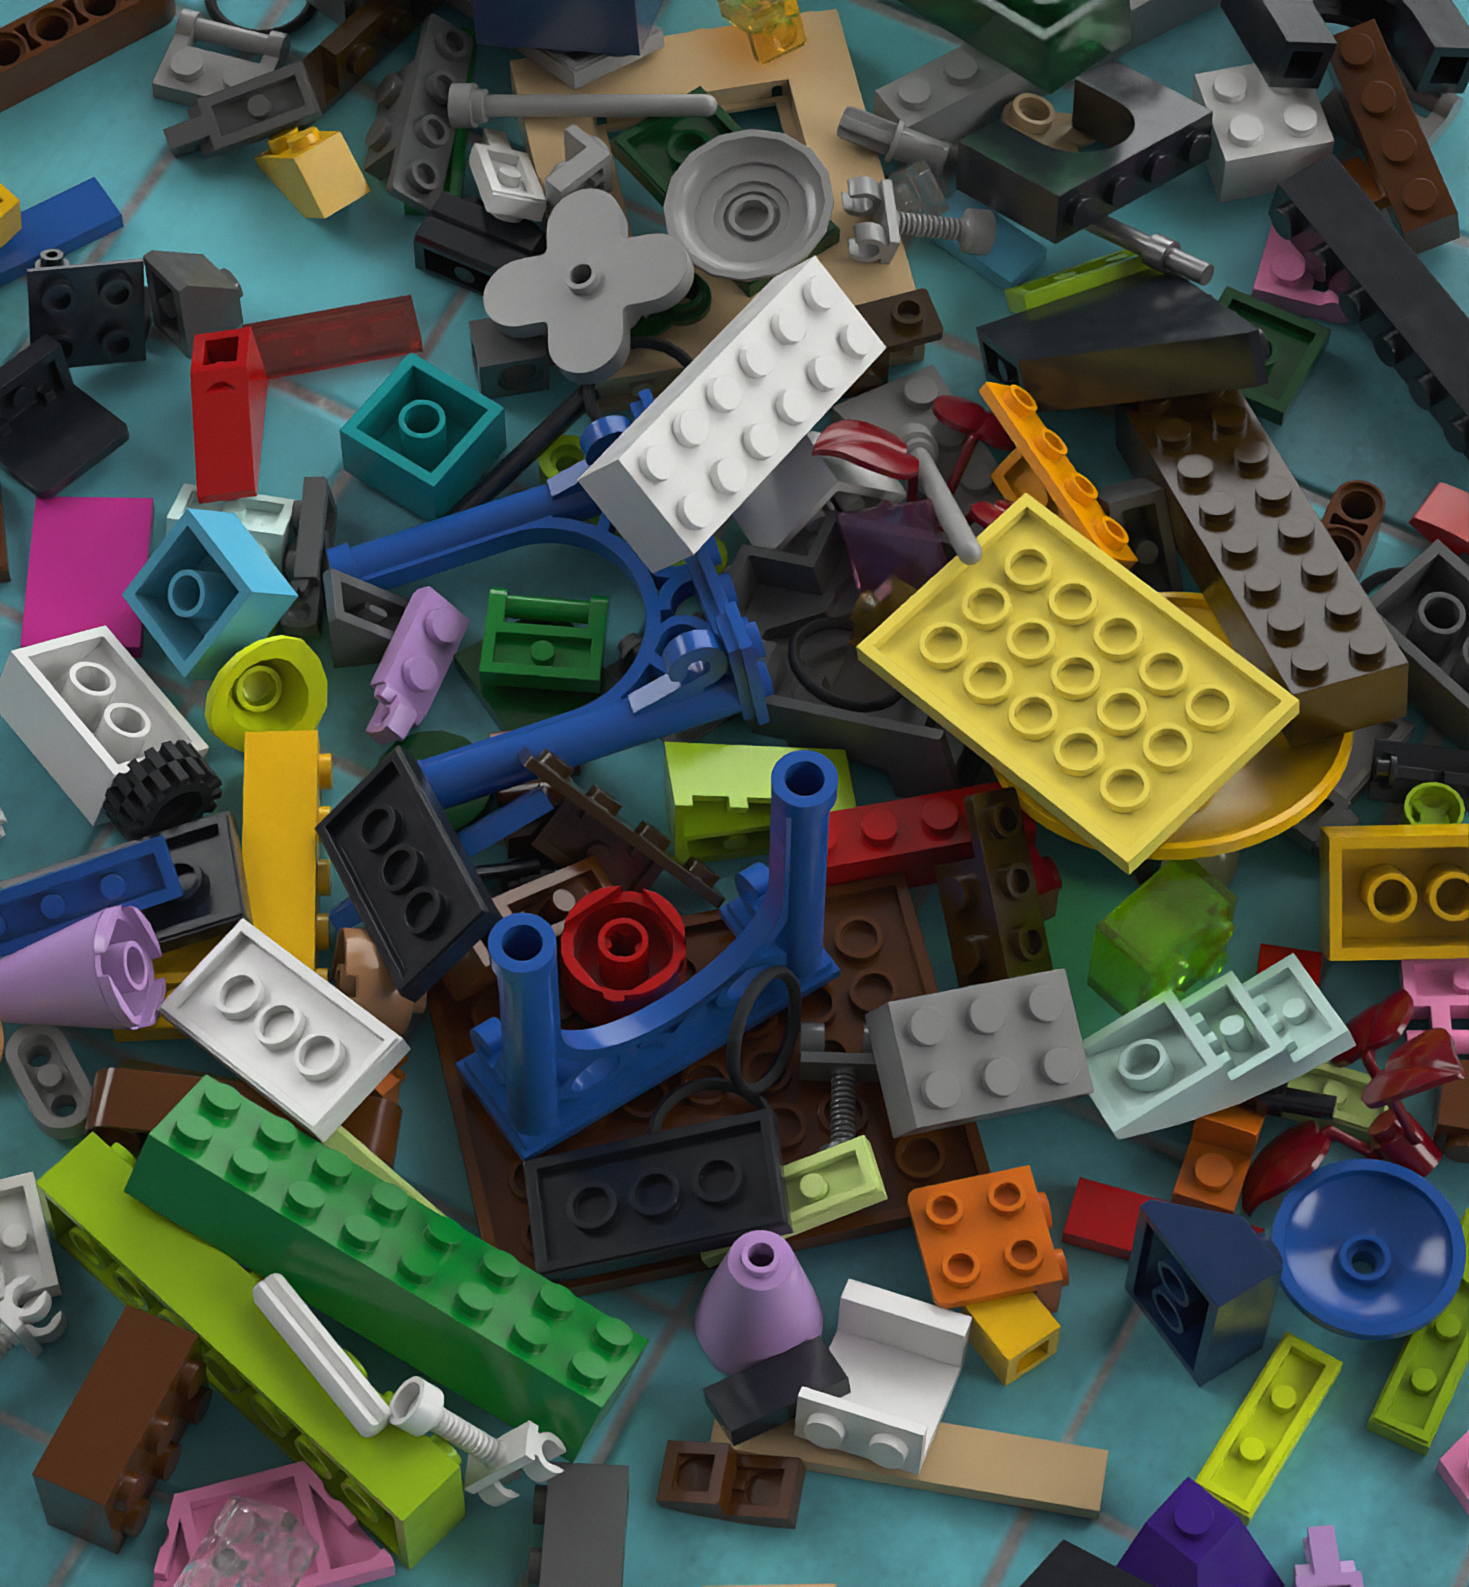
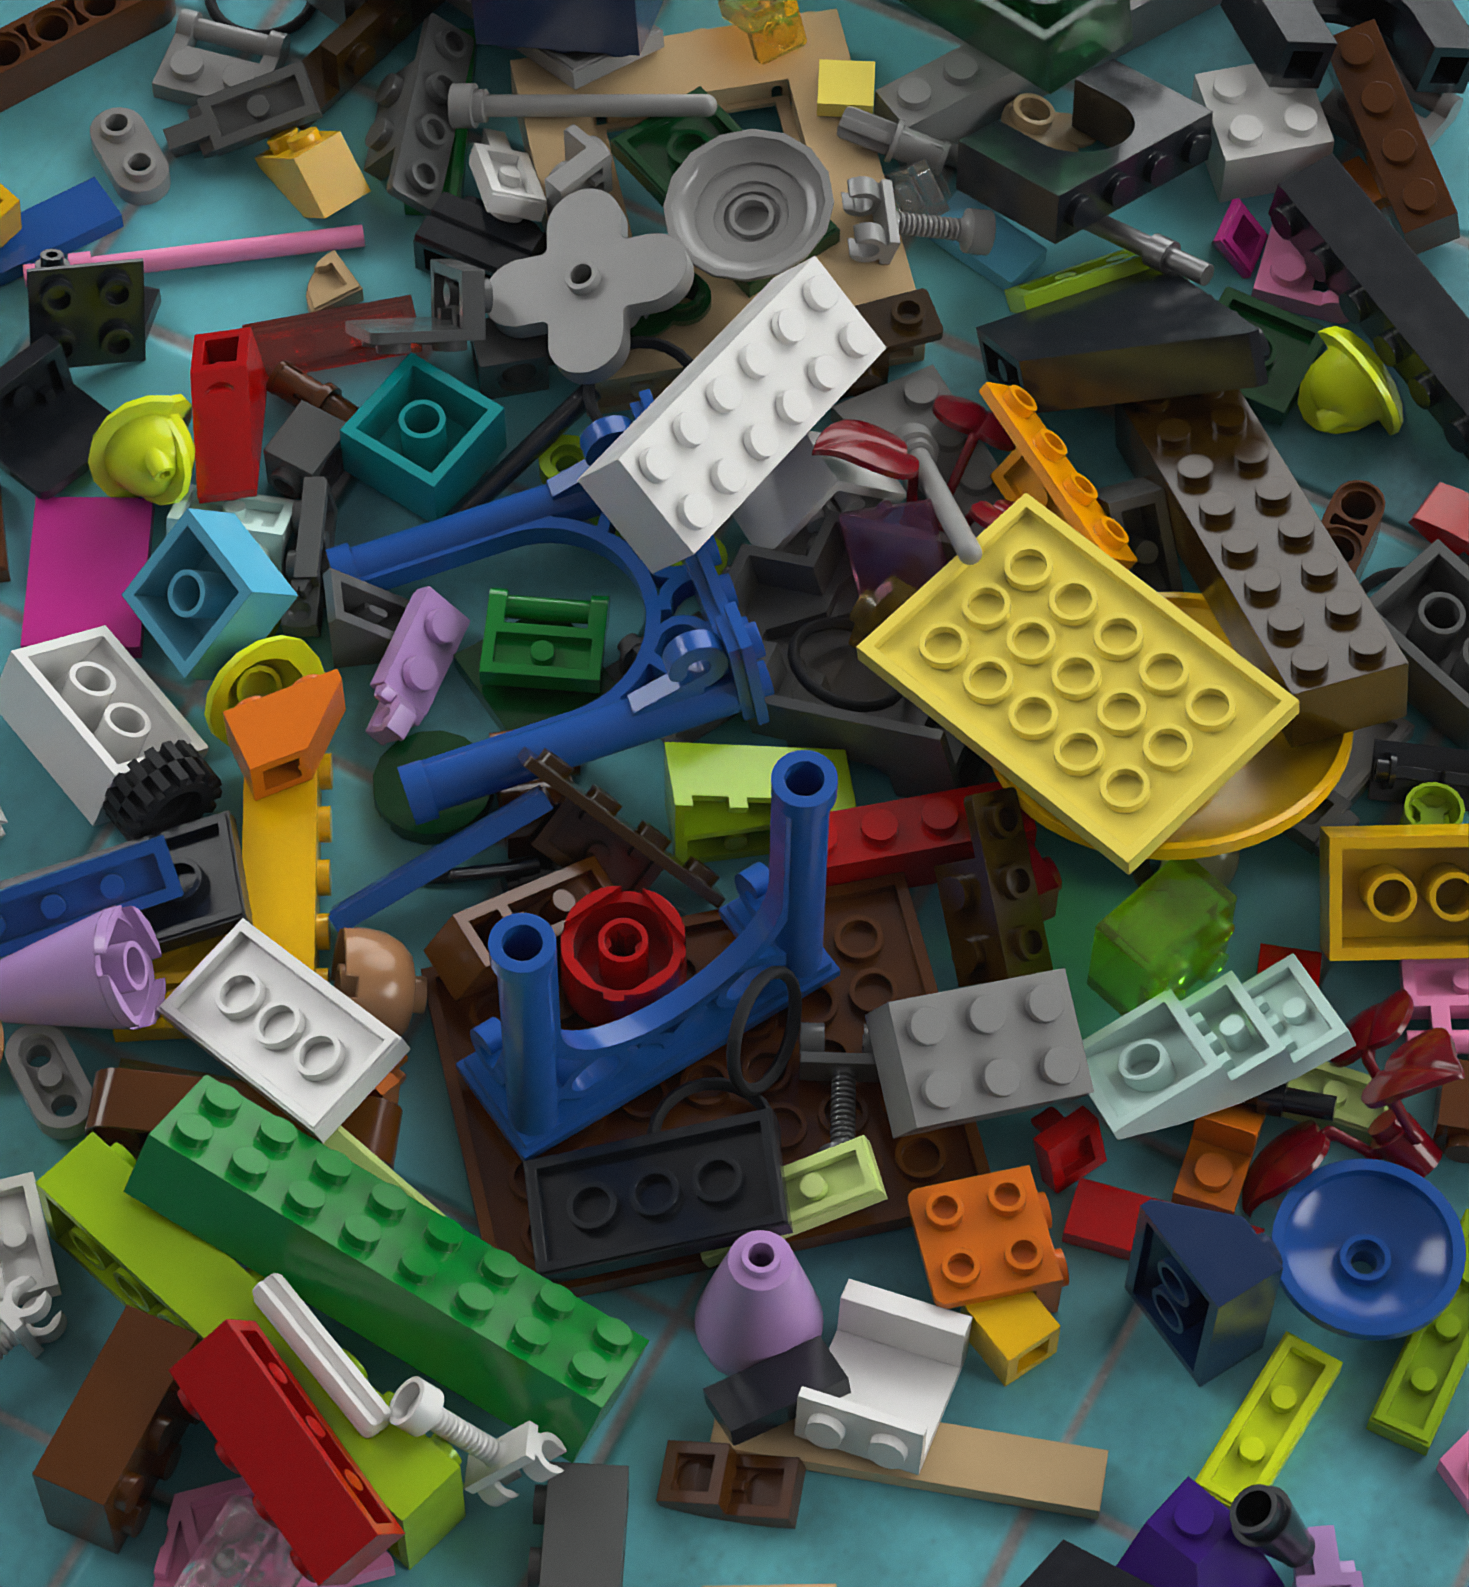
(126, 152): none -> light grey plate
(145, 450): none -> neon yellow helmet
(191, 296): dark grey slope -> none
(232, 250): none -> bright pink bar
(285, 733): none -> orange slope
(285, 1453): none -> red brick
(295, 385): none -> reddish brown pin
(302, 448): none -> dark grey brick
(332, 285): none -> tan tile
(407, 874): black tile -> none
(457, 314): none -> dark grey bracket
(843, 85): none -> light yellow tile
(1067, 1146): none -> red tile
(1240, 238): none -> dark pink slope
(1270, 1524): none -> black cone
(1349, 387): none -> neon yellow helmet

